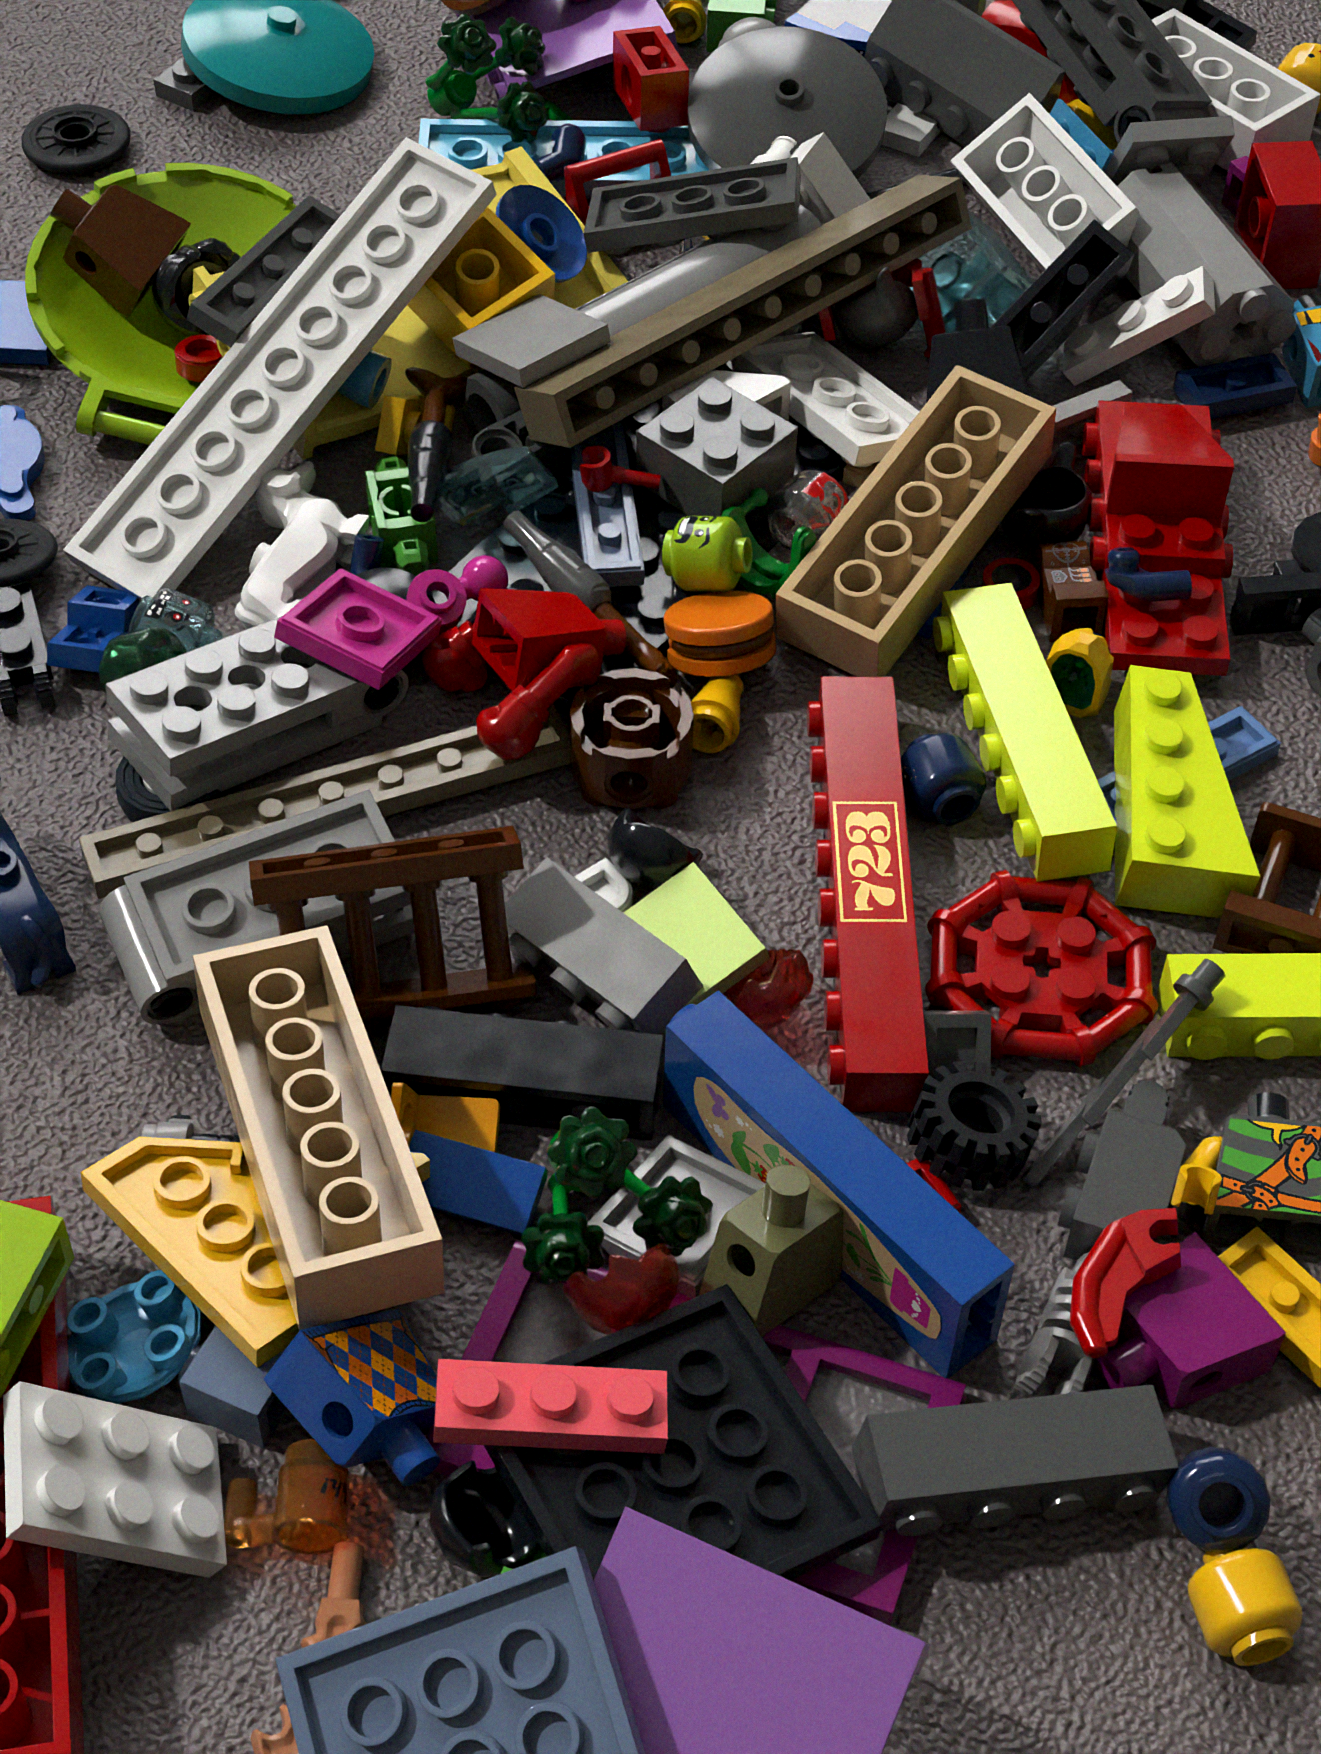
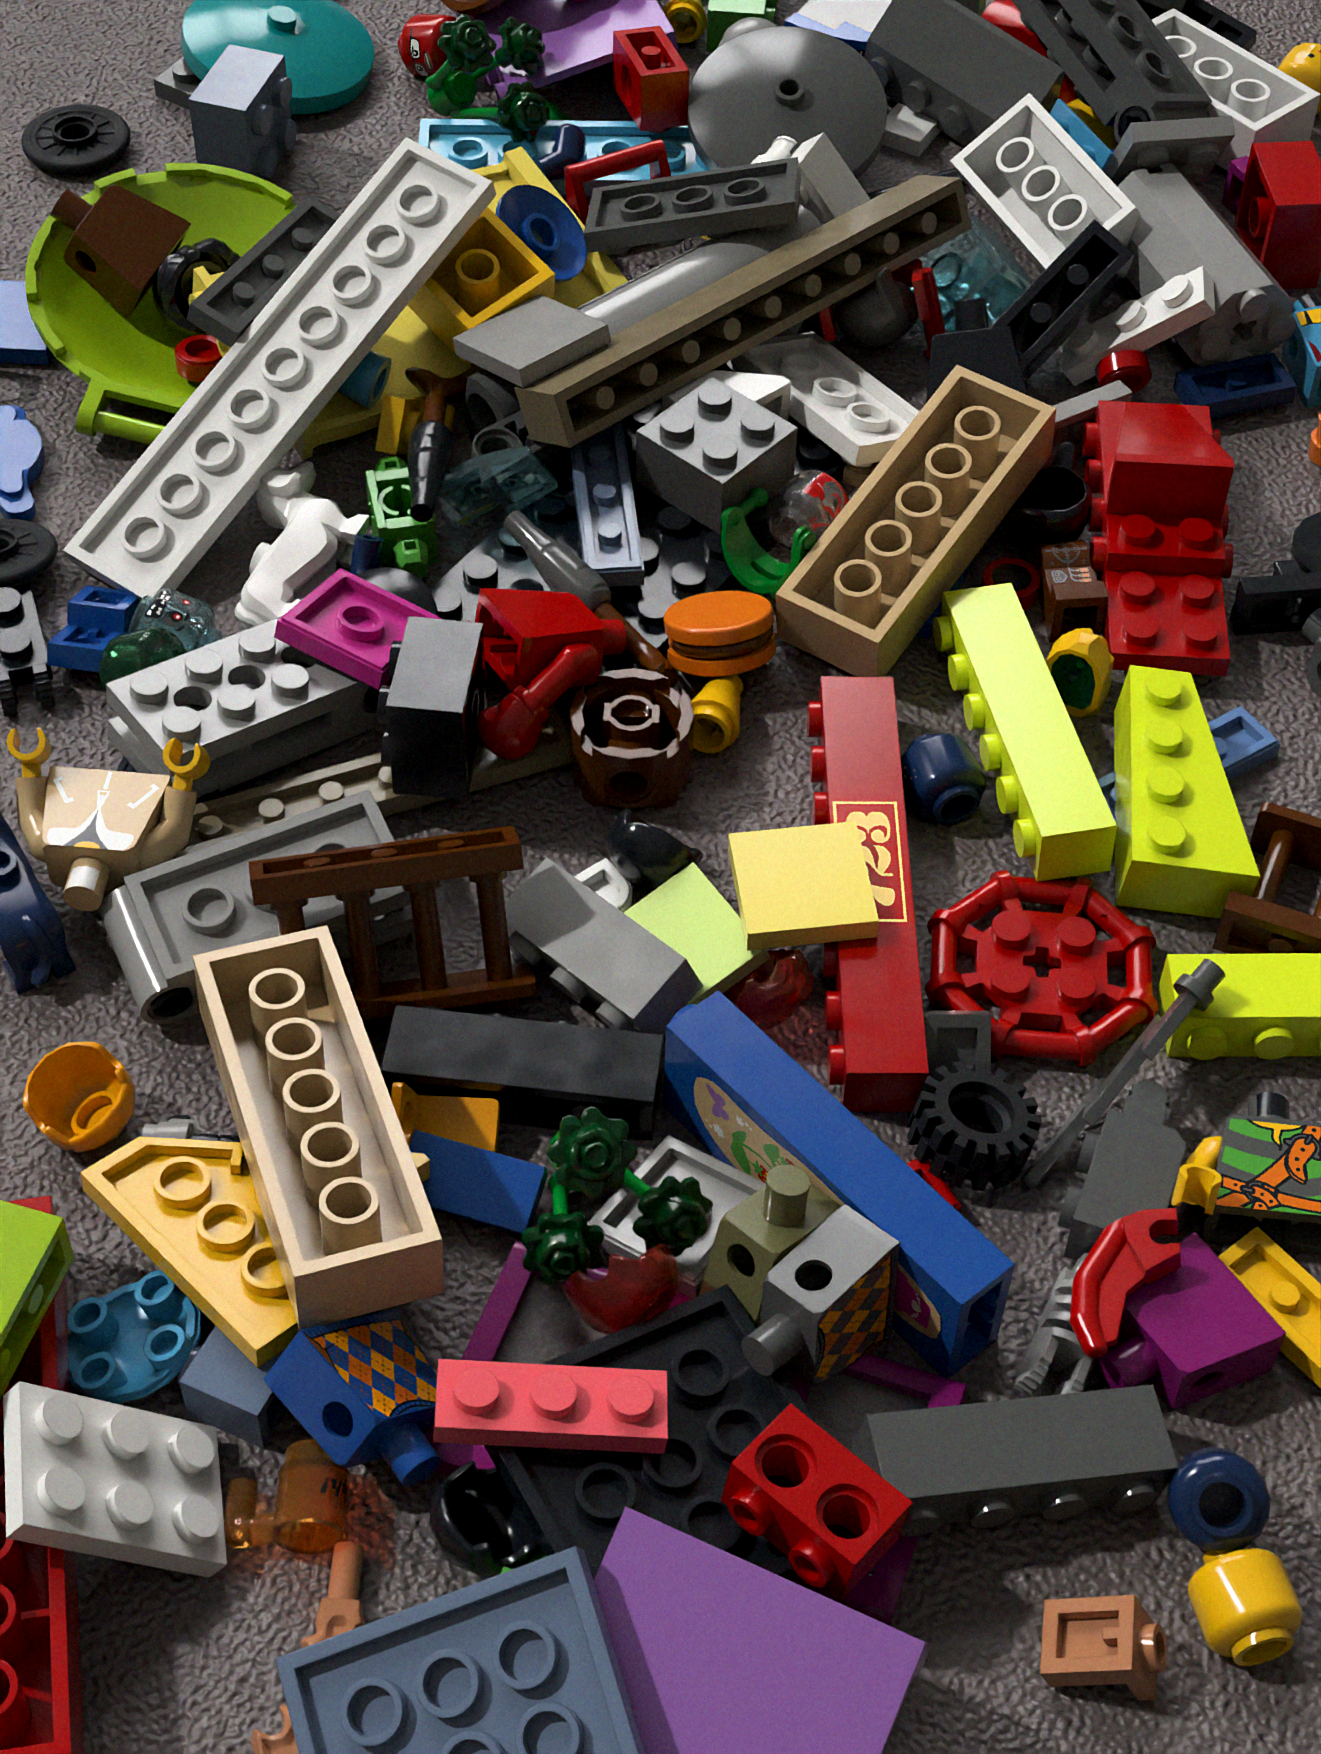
(79, 1096): none -> light orange hair
(103, 822): none -> tan torso
(243, 112): none -> sand blue brick
(419, 44): none -> red head
(433, 707): none -> black brick
(478, 573): dark pink plate -> none
(599, 473): red hand -> none
(706, 553): lime head -> none
(802, 885): none -> light yellow tile
(827, 1300): none -> dark grey torso
(828, 1490): none -> red brick
(1102, 1644): none -> nougat bracket
(1127, 366): none -> red tile
(1142, 584): dark blue arm -> none

